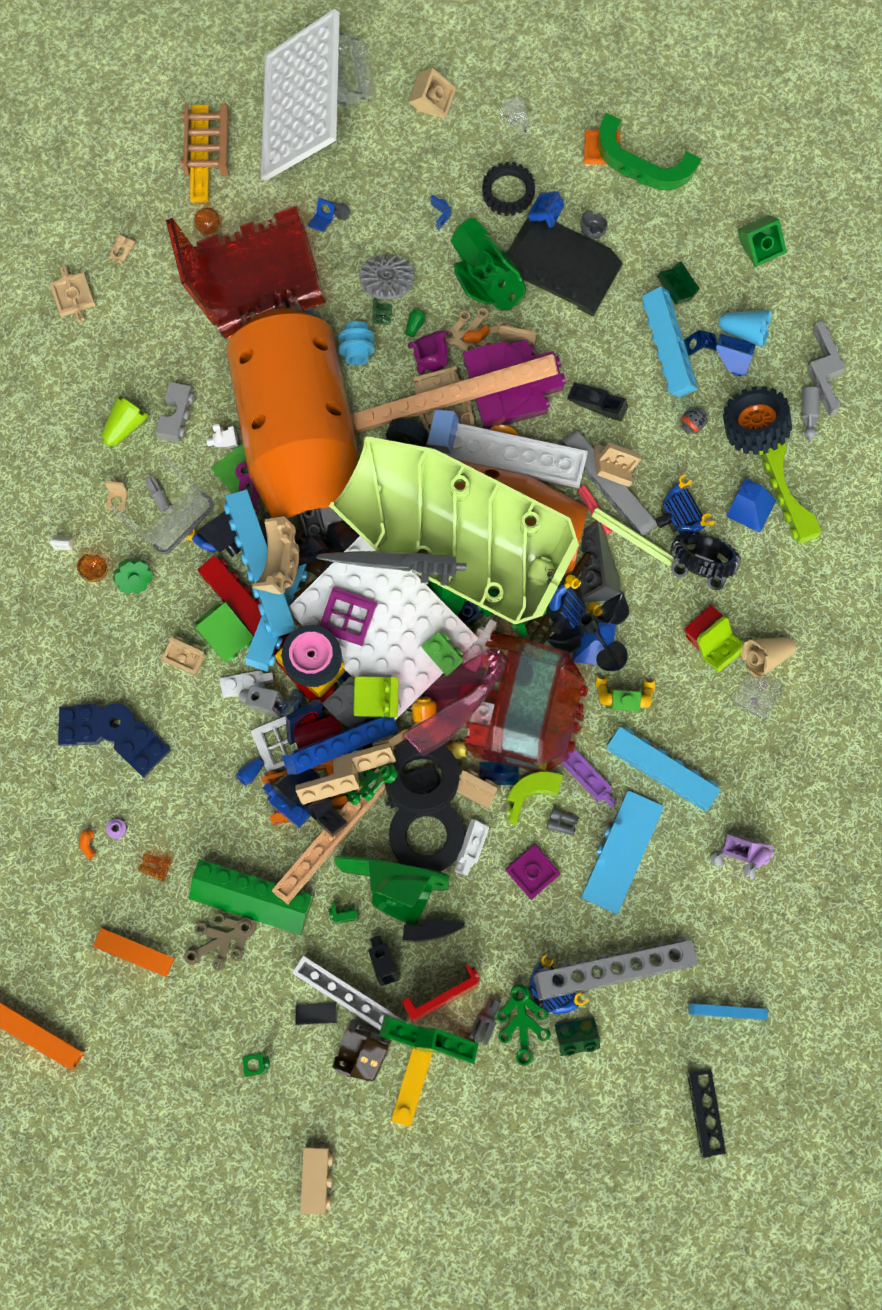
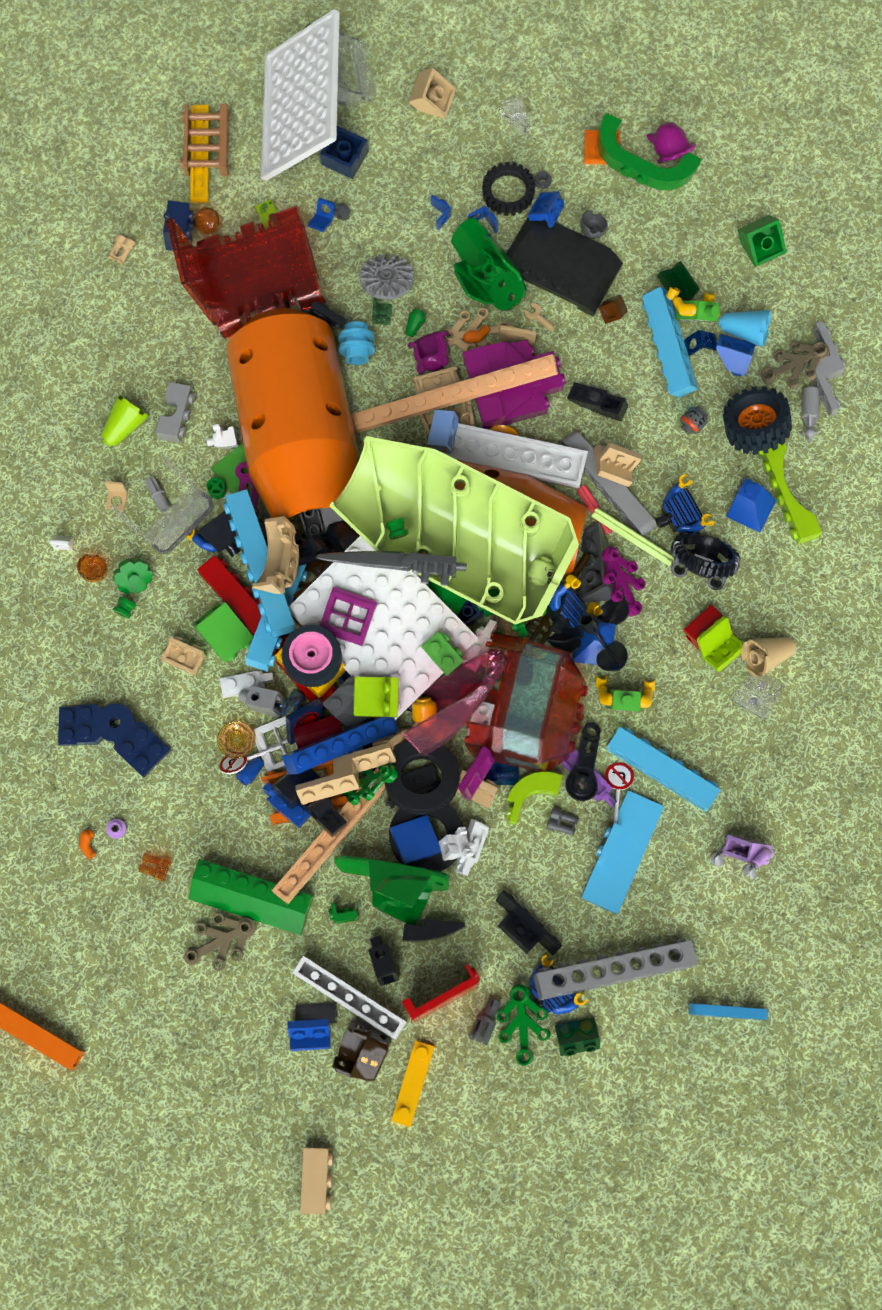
(72, 294): tan plate -> none
(124, 607): none -> green wheel
(133, 952): orange slope -> none
(183, 217): none -> dark blue brick
(216, 484): none -> green wheel
(229, 733): none -> clear yellow dish
(232, 766): none -> white piece
(264, 1064): green bracket -> none
(266, 212): none -> lime tile
(309, 1035): none -> blue bracket
(321, 311): none -> black plate
(345, 153): none -> dark blue brick
(397, 528): none -> green wheel
(407, 432): black wheel -> none
(415, 840): none -> blue tile
(428, 1039): green bracket -> none
(456, 845): none -> white piece
(458, 749): light yellow cone -> none
(476, 773): none -> magenta piece
(490, 217): none -> blue bracket
(523, 928): none -> black bracket
(532, 872): magenta plate -> none
(537, 316): none -> tan bar
(542, 175): none -> dark grey plate
(584, 767): none -> black beam
(613, 309): none -> reddish brown panel
(619, 777): none -> piece
(621, 579): none -> magenta plant
(670, 142): none -> magenta hair
(695, 311): none -> torso
(699, 1116): black fence -> none
(797, 362): none -> dark tan plant

